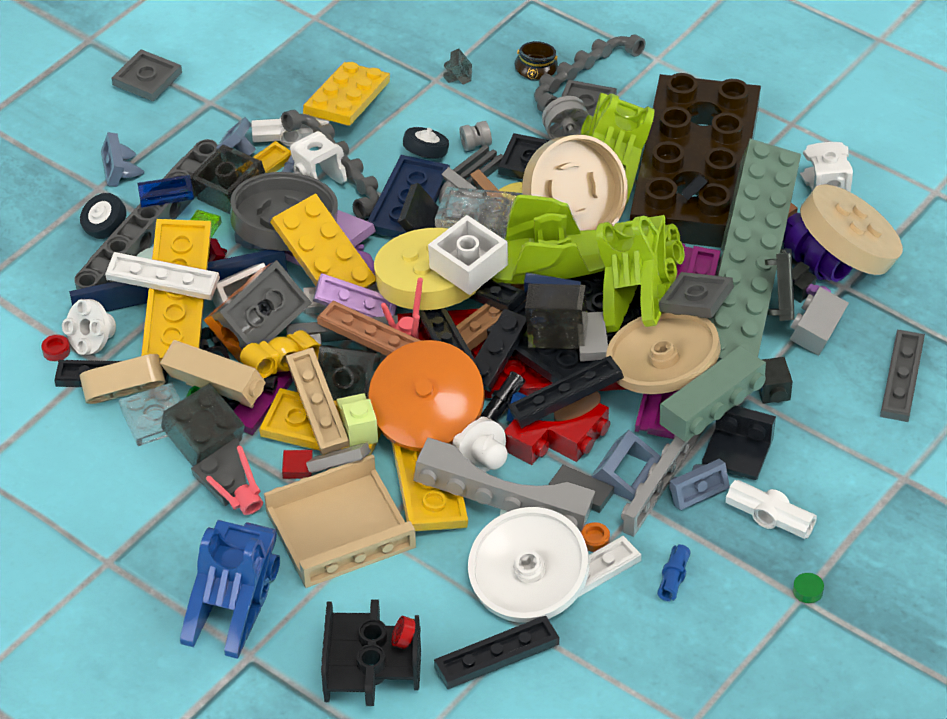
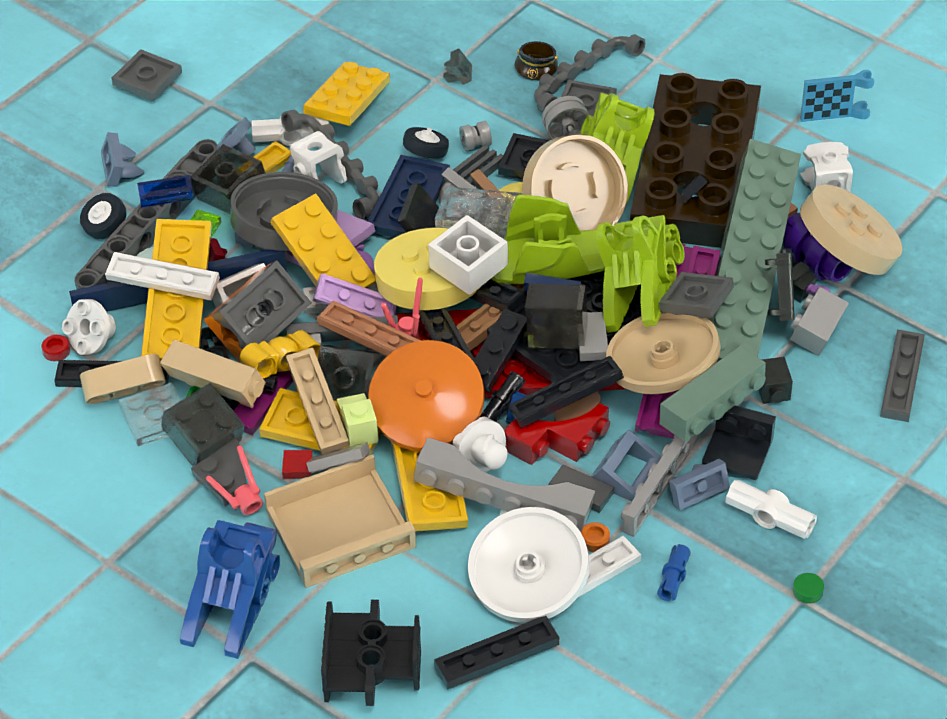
(403, 632): red tile -> none
(834, 97): none -> dark azure flag

